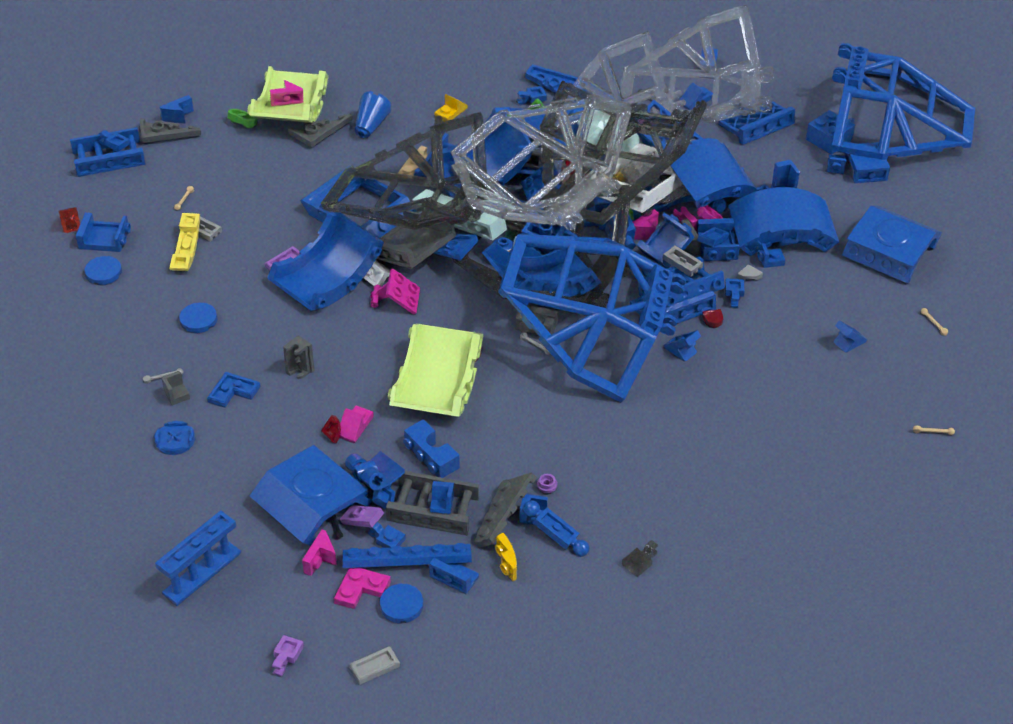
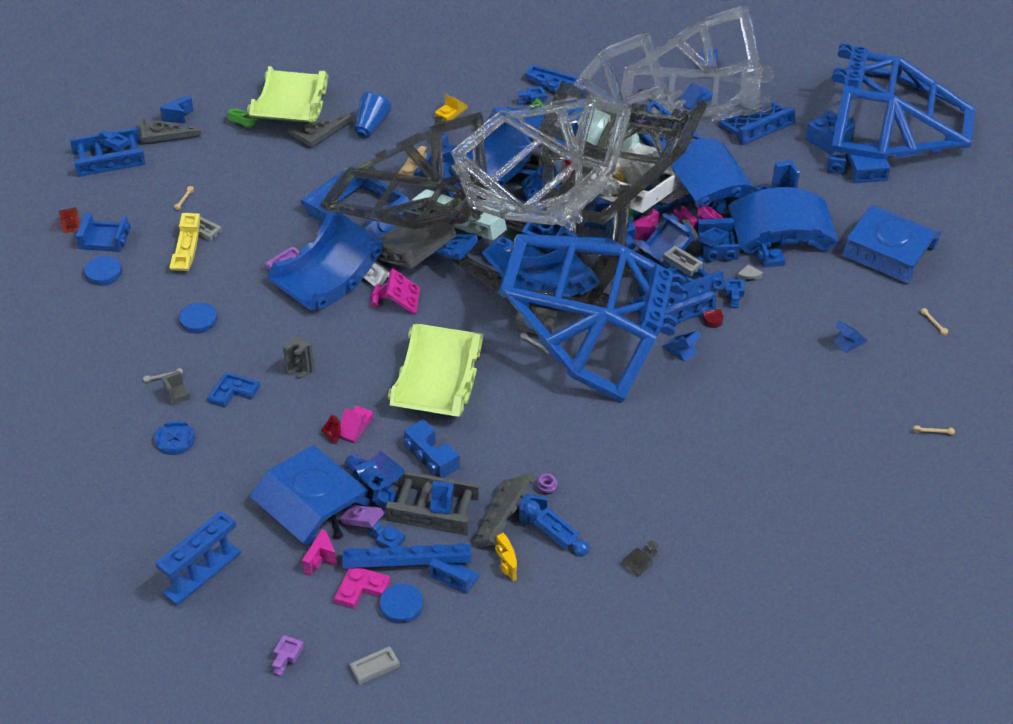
(288, 95): dark pink slope -> none

